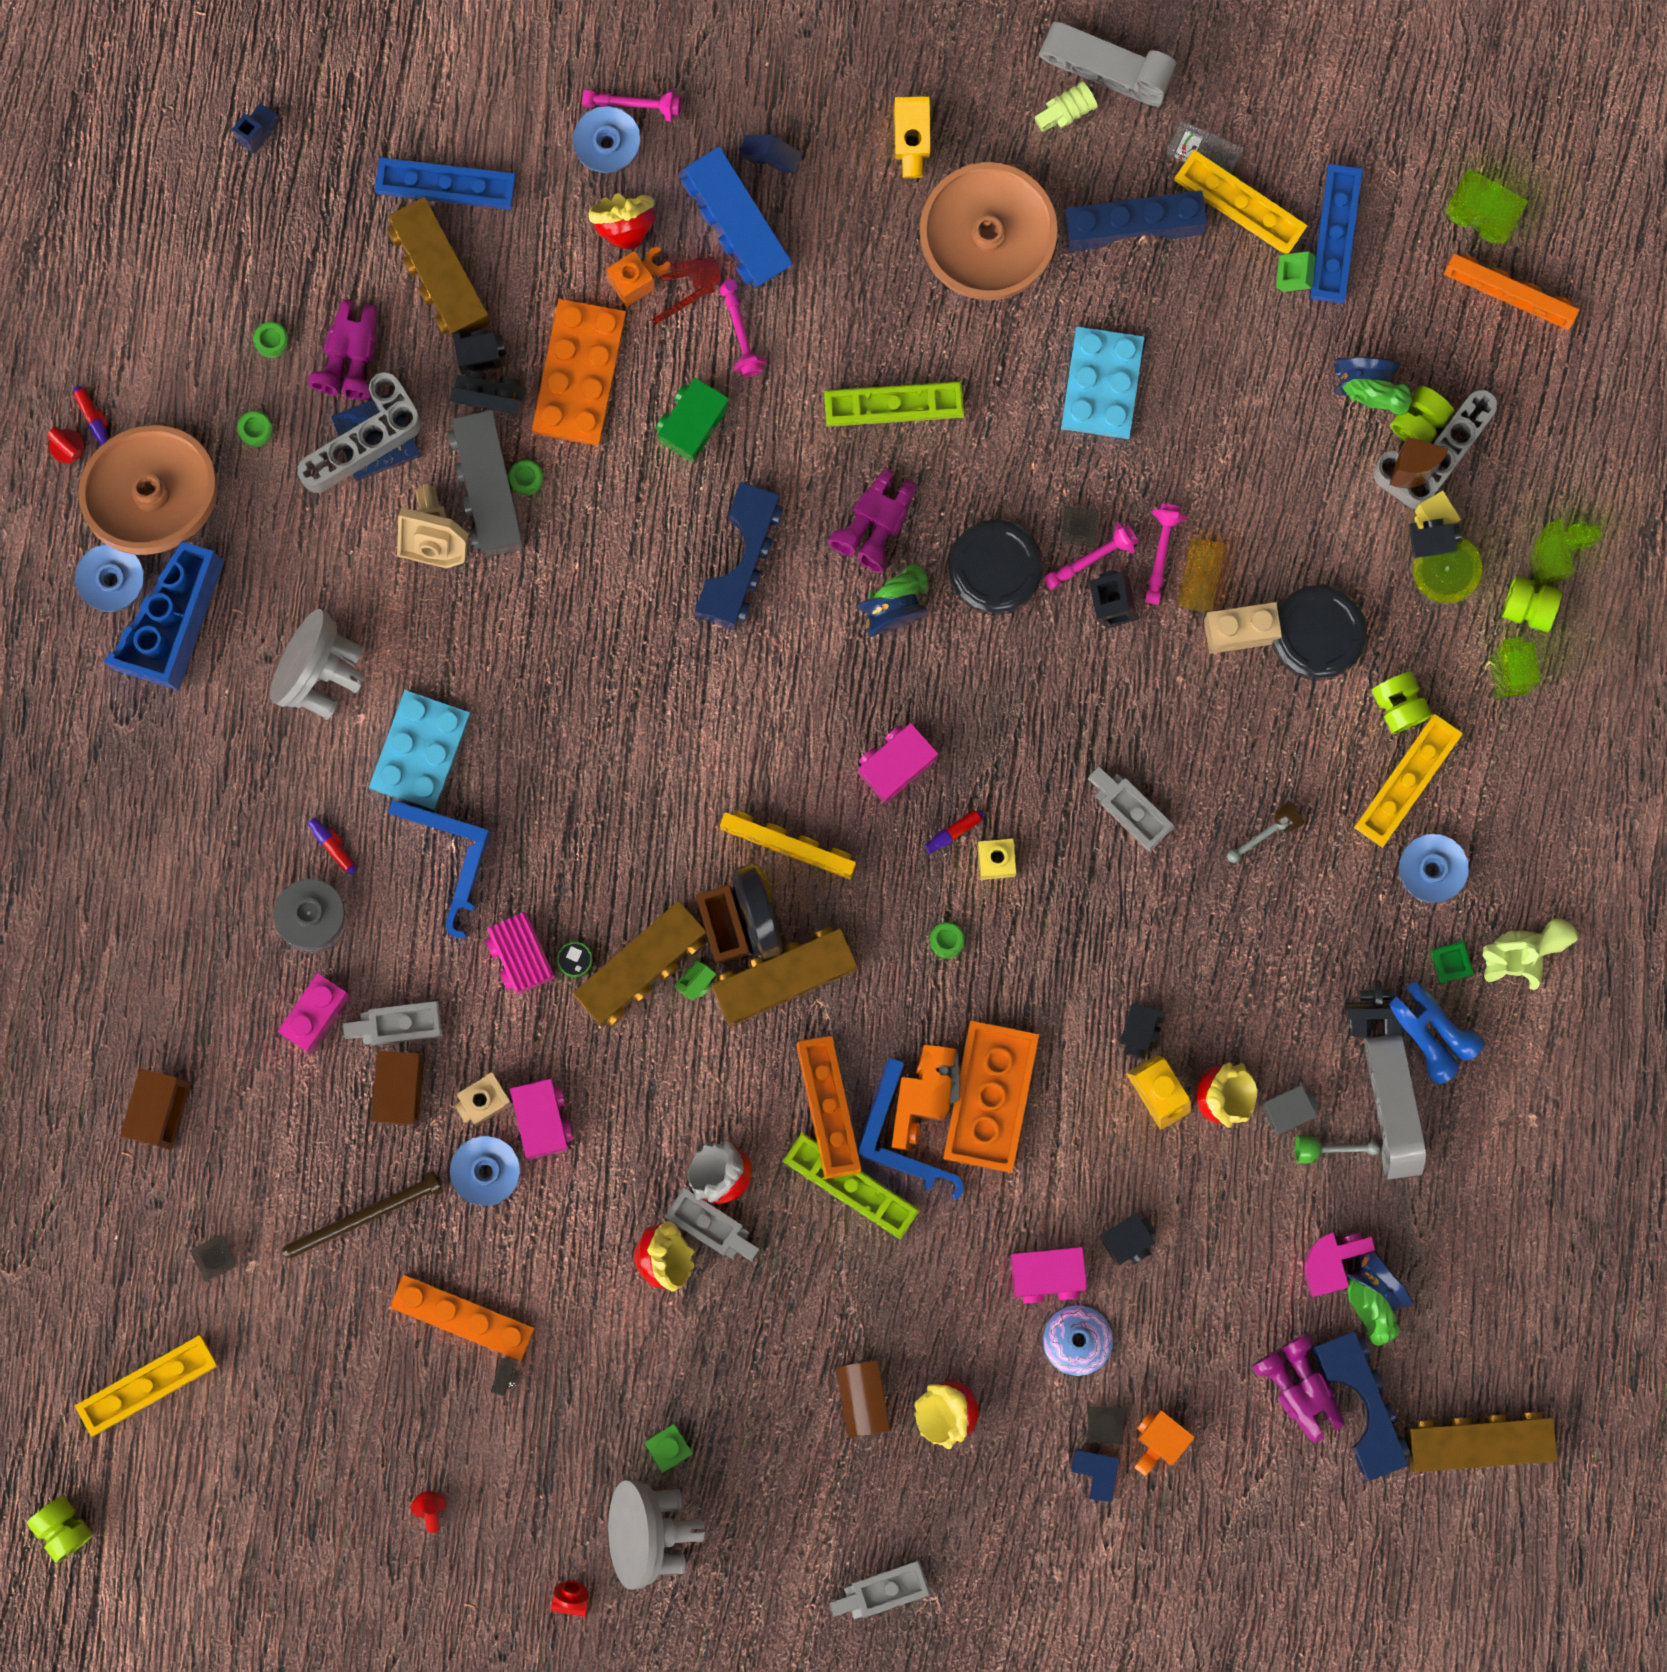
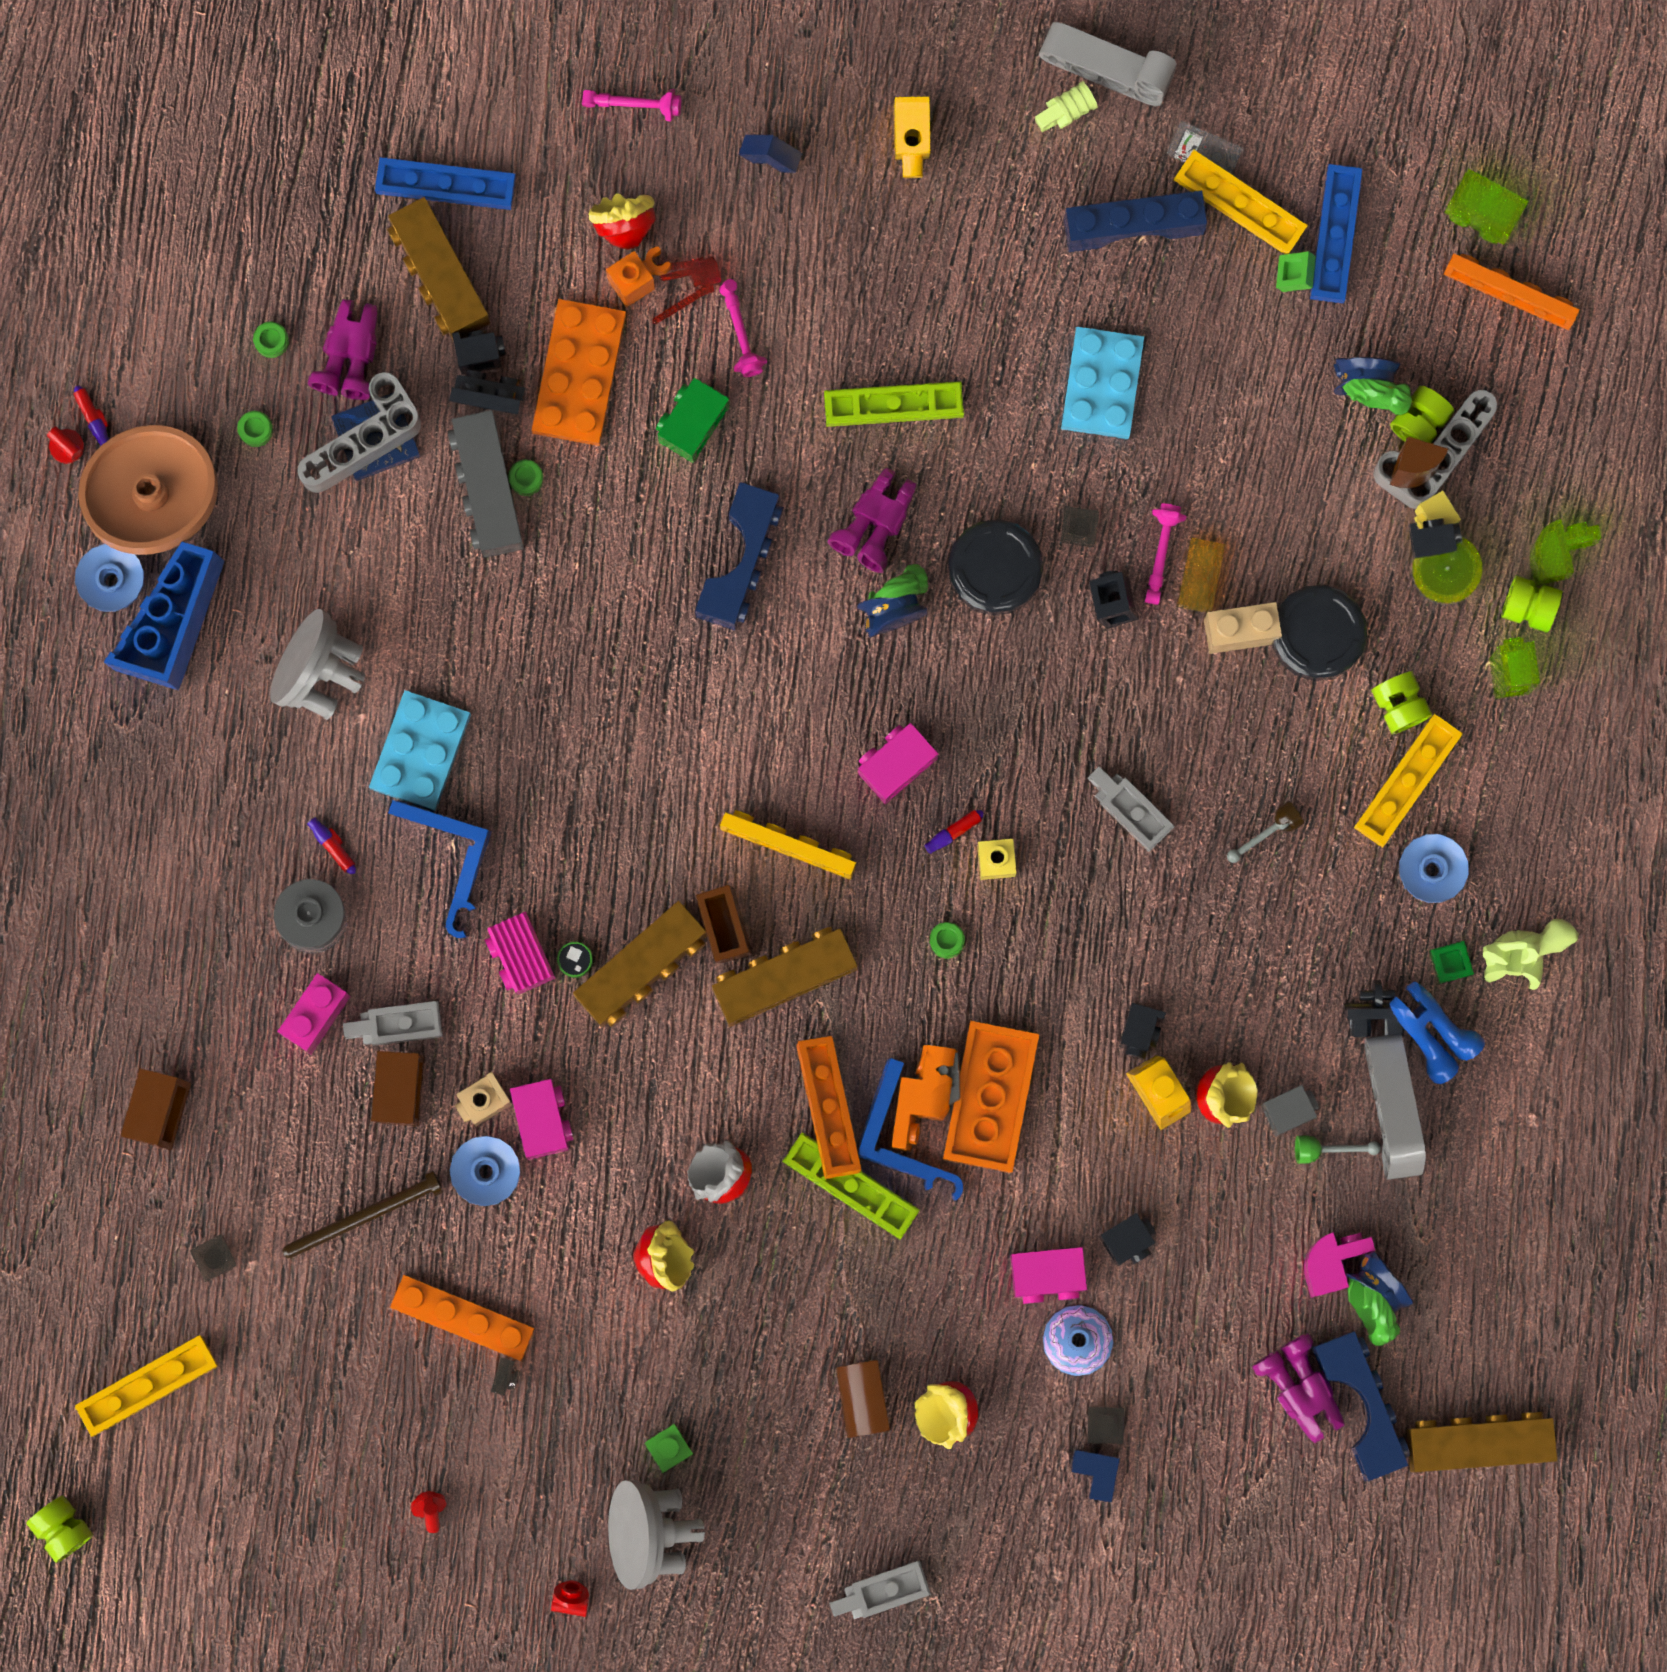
(254, 129): dark blue piece -> none
(428, 534): tan piece -> none
(606, 124): medium blue dish -> none
(695, 981): bright green plate -> none
(711, 1226): light grey hinge -> none
(735, 218): blue wedge -> none
(758, 911): black piece -> none
(988, 231): nougat dish -> none
(1123, 539): dark pink piece -> none
(1164, 1441): orange brick -> none

